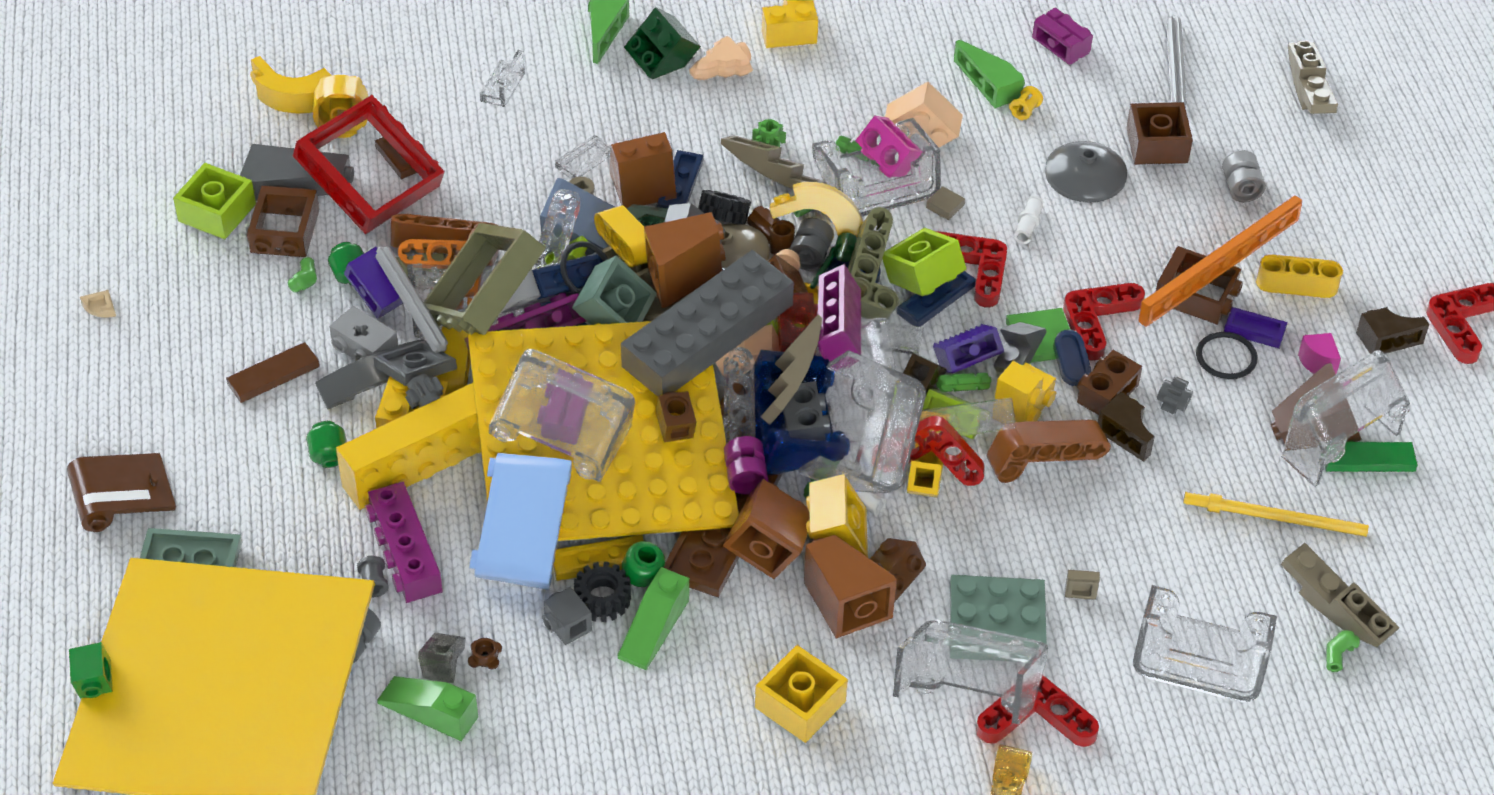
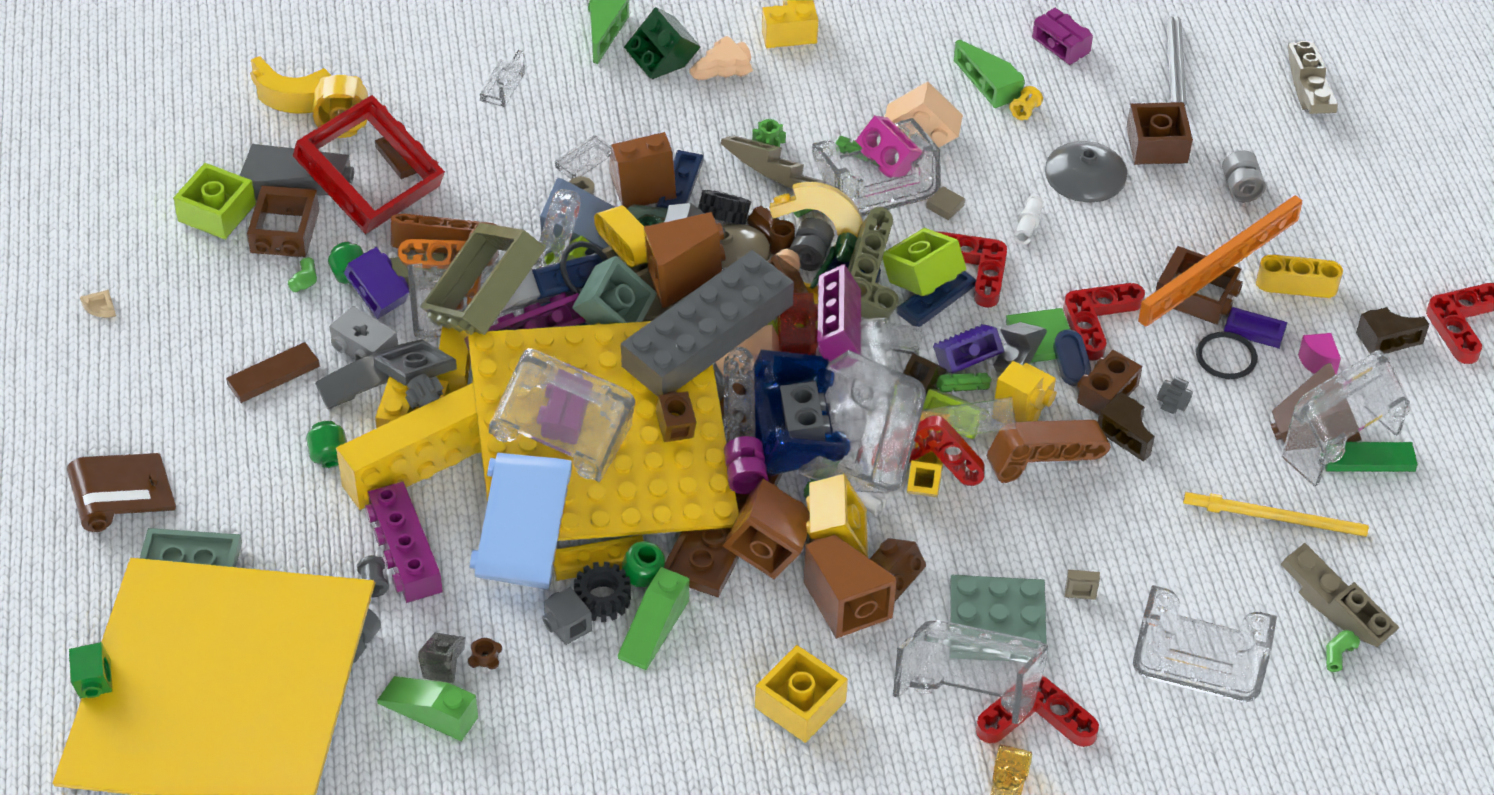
(411, 299): light grey axle -> none
(794, 365): dark tan slope -> none

